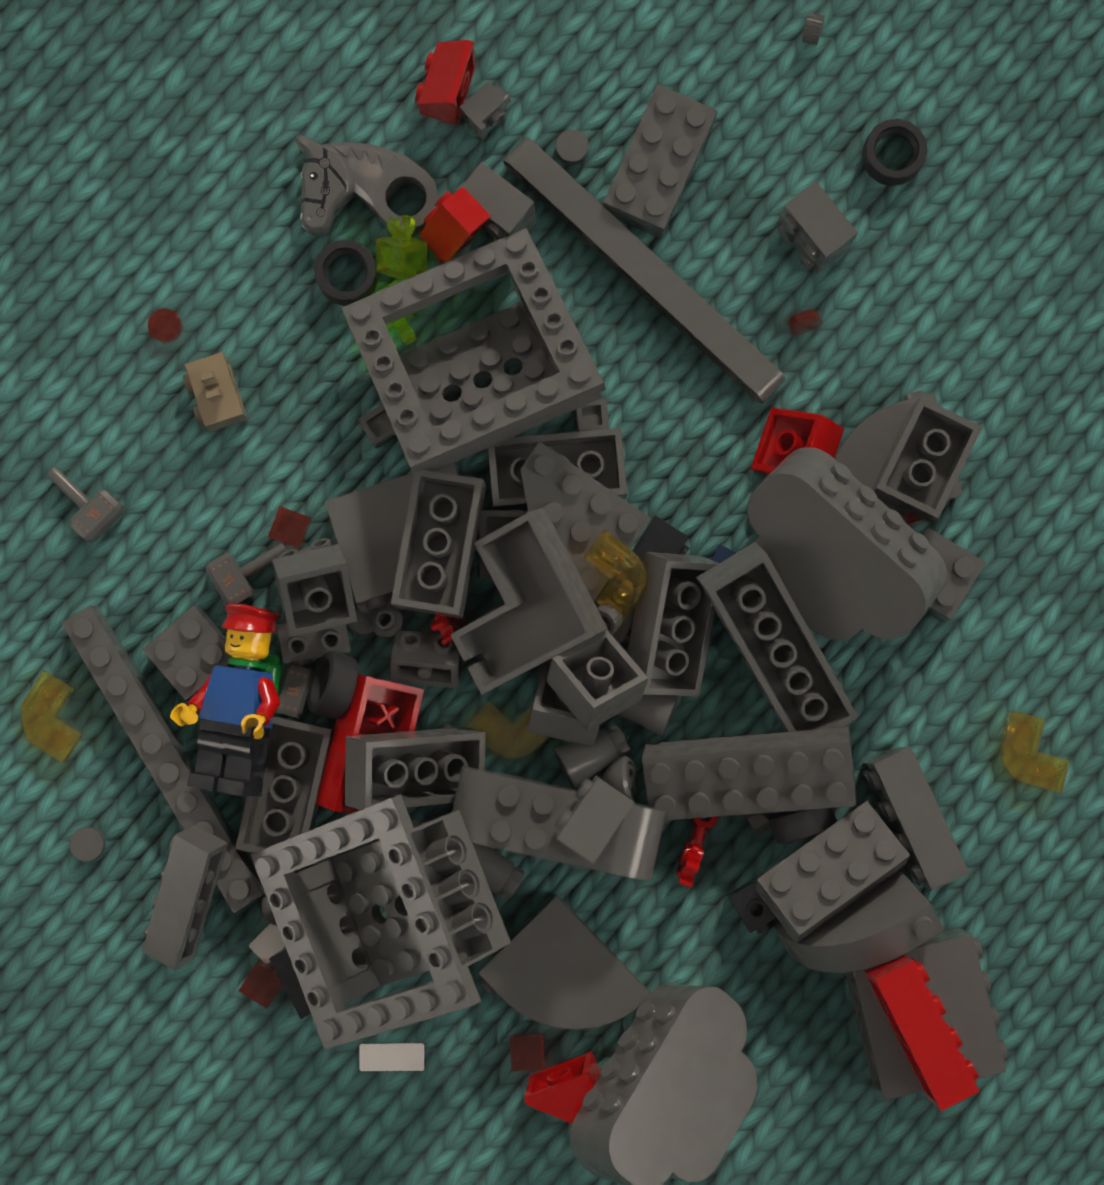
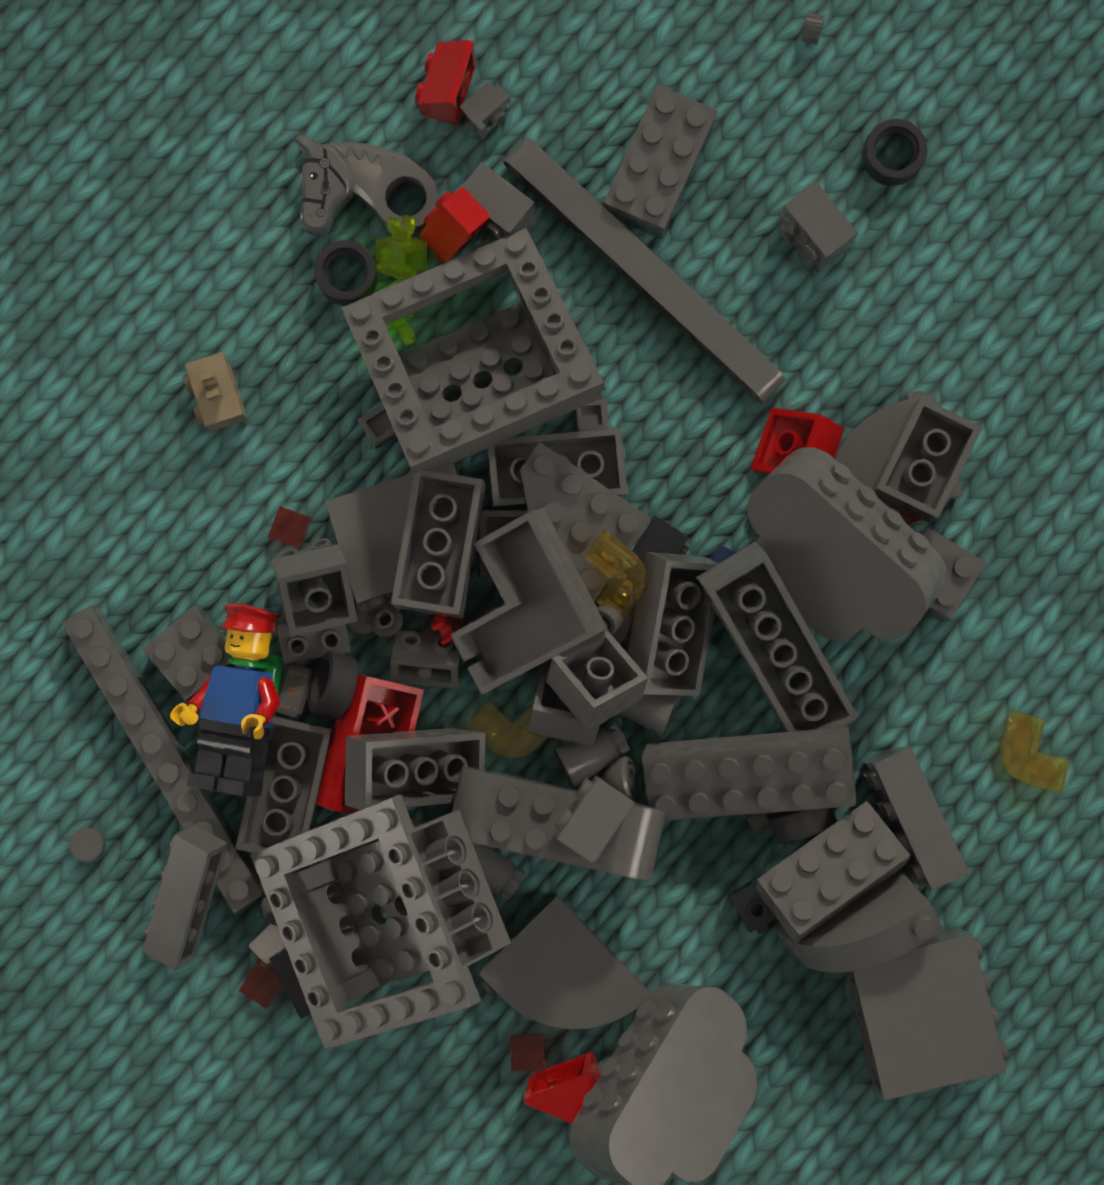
(40, 718): clear yellow plate -> none
(95, 514): dark grey piece -> none
(165, 325): clear red tile -> none
(232, 580): dark grey piece -> none
(391, 1057): white sticker -> none
(572, 147): dark grey tile -> none
(693, 851): red piece -> none
(804, 322): clear red tile -> none
(922, 1032): red brick -> none

